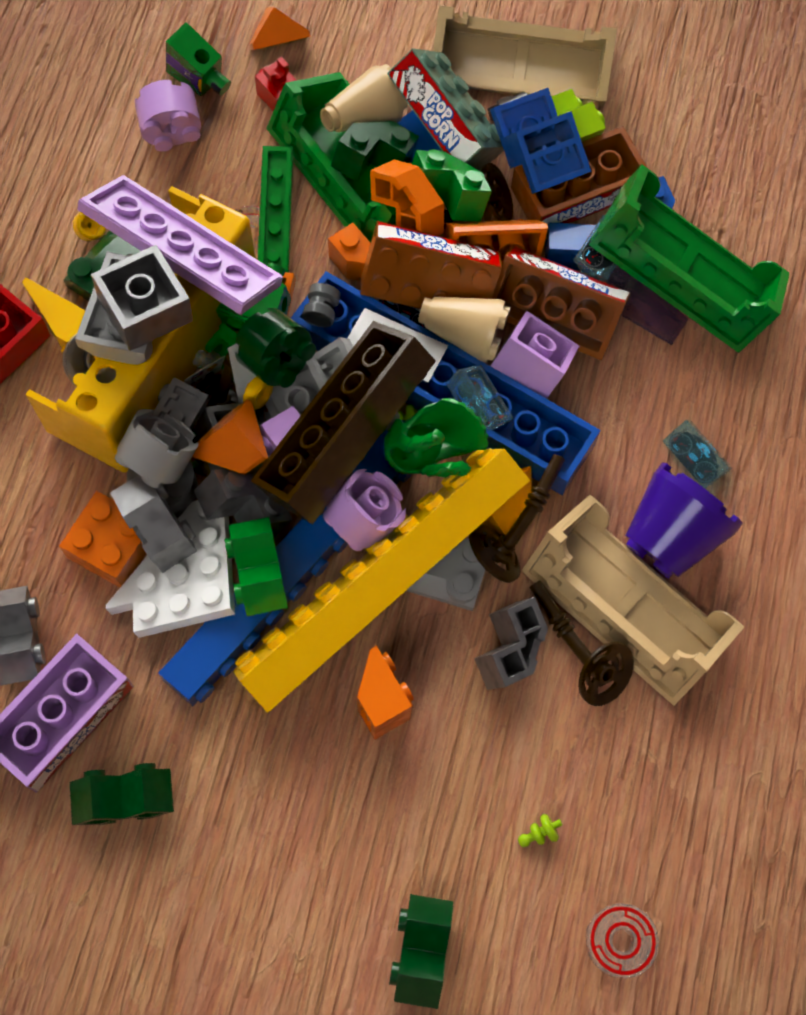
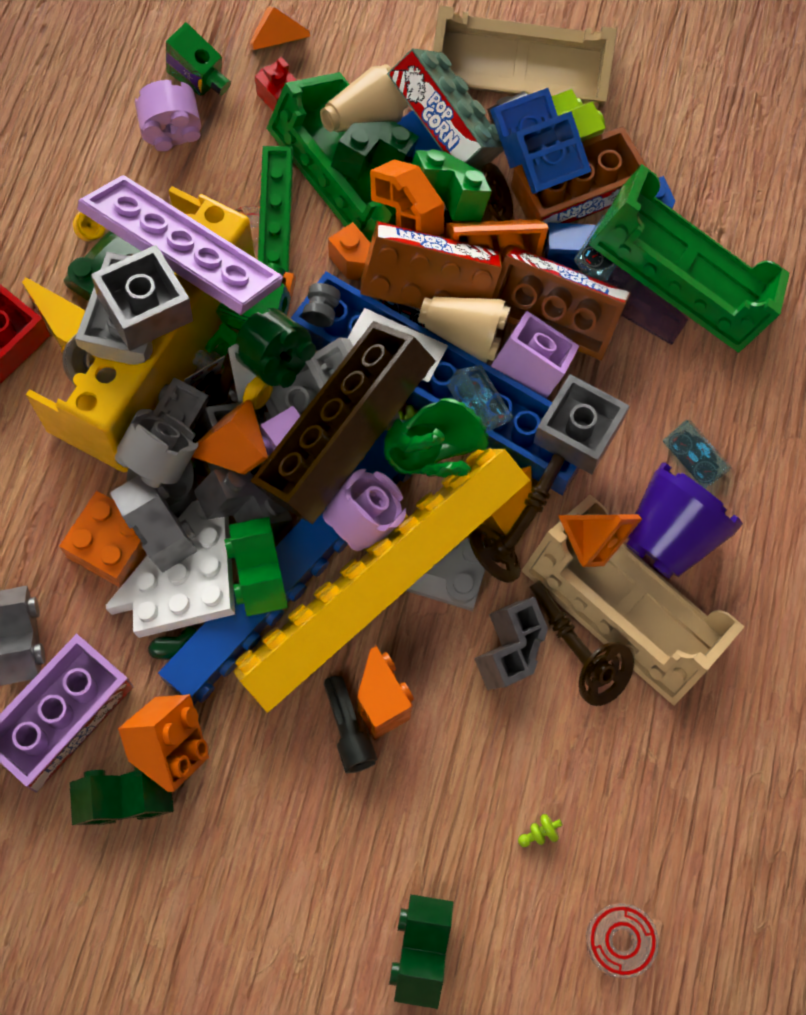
(165, 740): none -> orange slope
(166, 647): none -> dark green arm
(355, 745): none -> pearl dark grey piece
(580, 424): none -> flat silver brick
(598, 536): none -> orange slope

